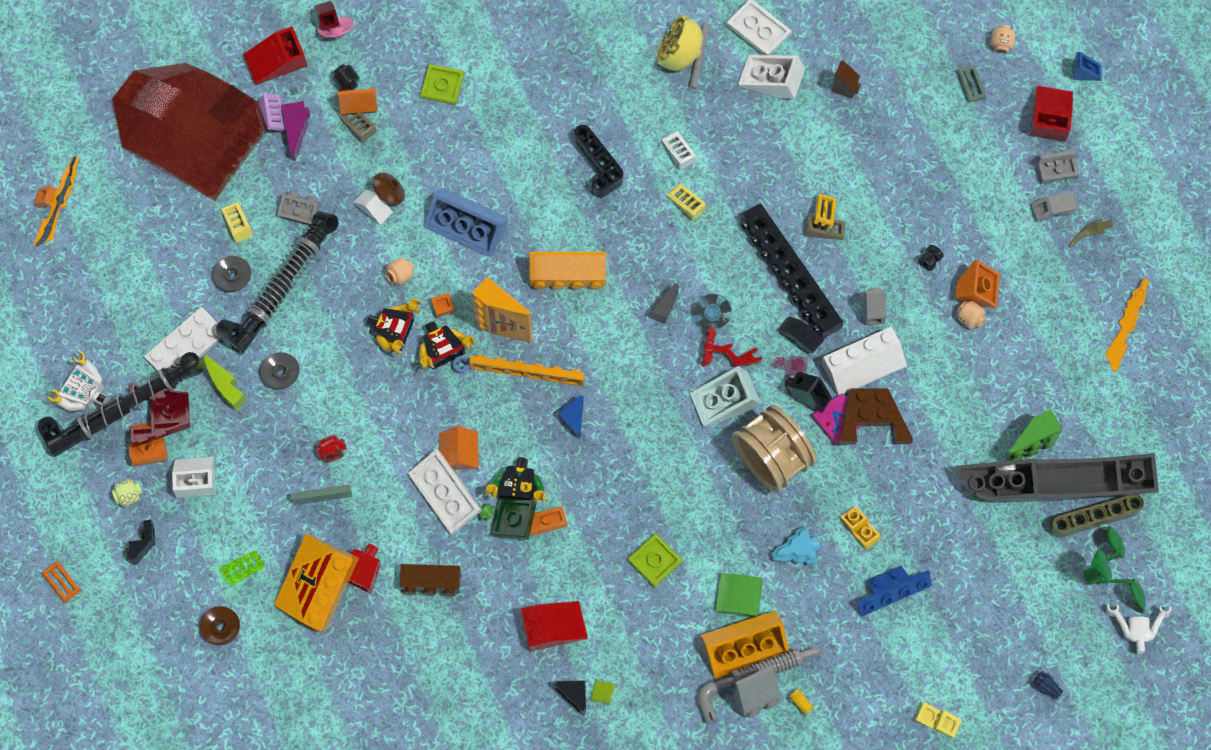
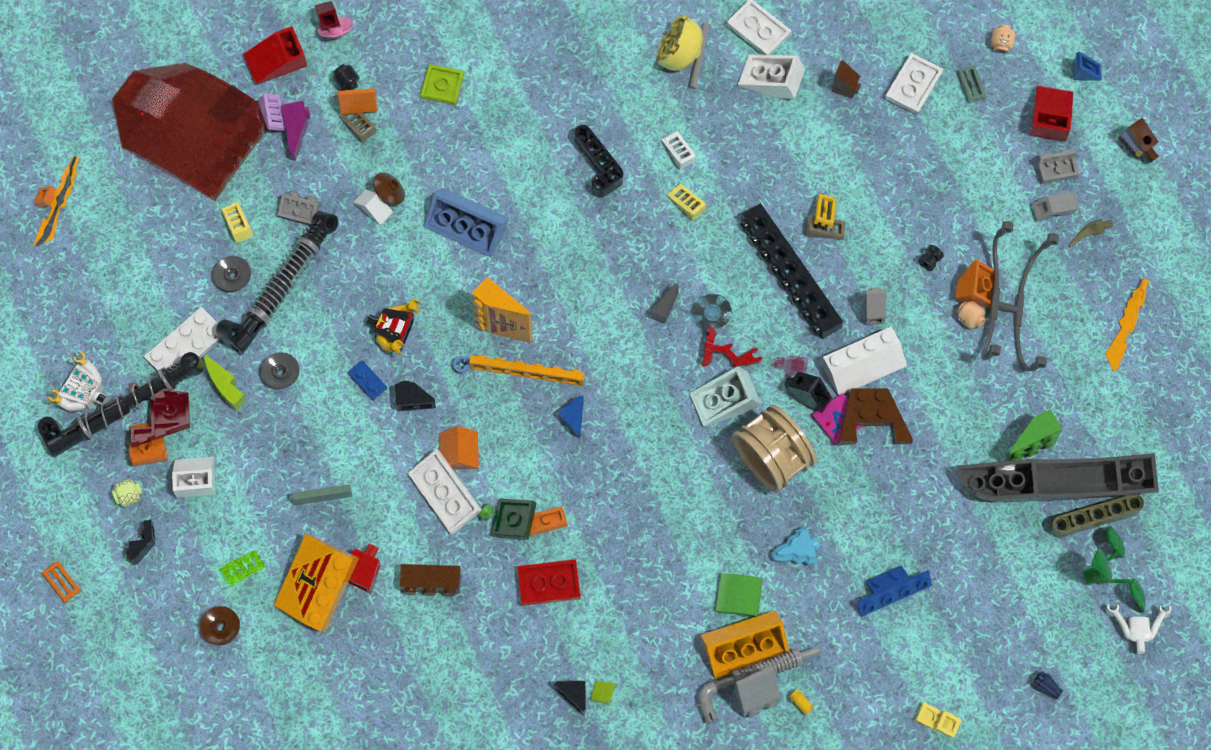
(331, 448): red head -> none
(367, 380): none -> blue plate
(399, 271): light nougat head -> none
(412, 397): none -> black slope
(442, 305): orange plate -> none
(442, 345): torso -> none
(517, 483): torso -> none
(549, 582): none -> red plate
(553, 624): red slope -> none
(567, 270): light orange slope -> none
(655, 560): lime tile -> none
(804, 335): black slope -> none
(860, 527): yellow slope -> none
(914, 83): none -> white plate
(995, 350): none -> dark grey bar
(1140, 140): none -> reddish brown torso

